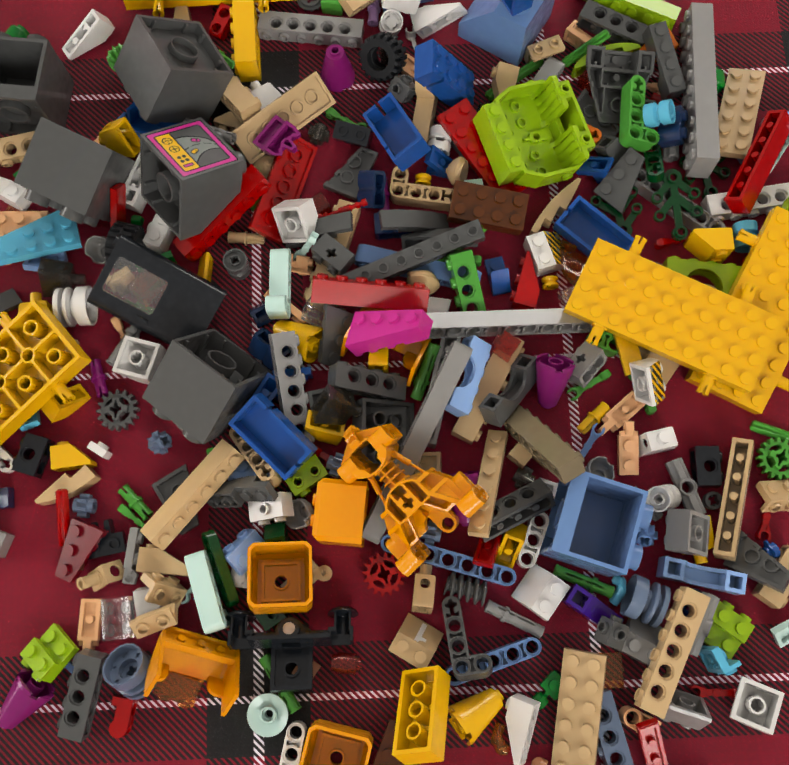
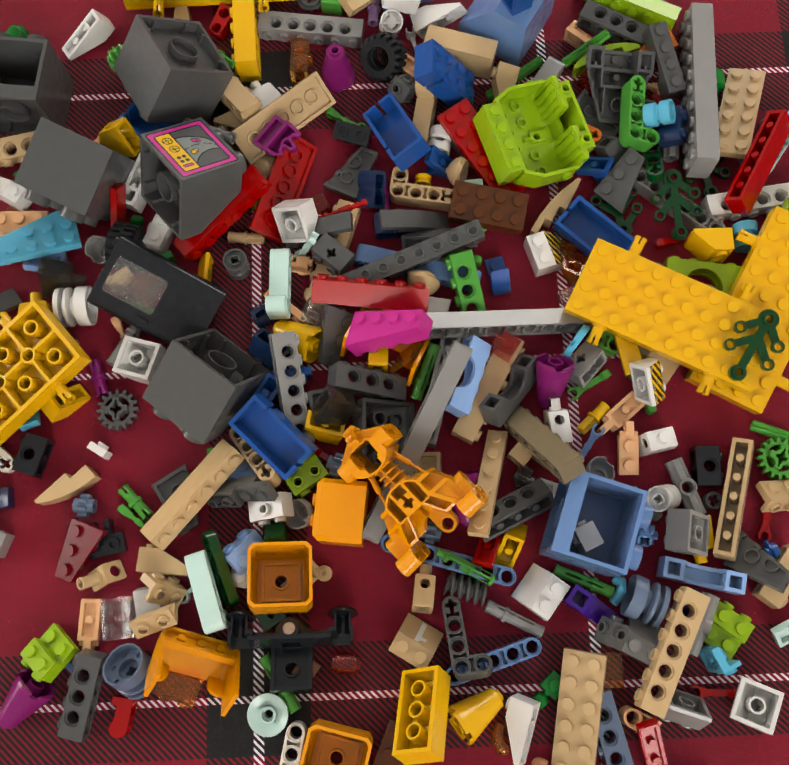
(63, 518): red axle -> none
(68, 457): yellow slope -> none
(135, 539): light grey hinge -> none
(159, 442): sand blue gear -> none
(300, 60): none -> clear orange brick
(318, 134): clear smoke gear -> none
(375, 577): red gear -> none
(406, 356): none -> clear orange piece
(466, 566): none -> bright green piece
(473, 51): none -> tan brick
(527, 285): red slope -> none
(539, 533): white beam -> none
(544, 49): tan bracket -> none
(550, 282): yellow bush -> none
(562, 425): none -> white torso
(576, 340): none -> medium azure tile
(586, 536): none -> white brick
(755, 342): none -> dark green plant

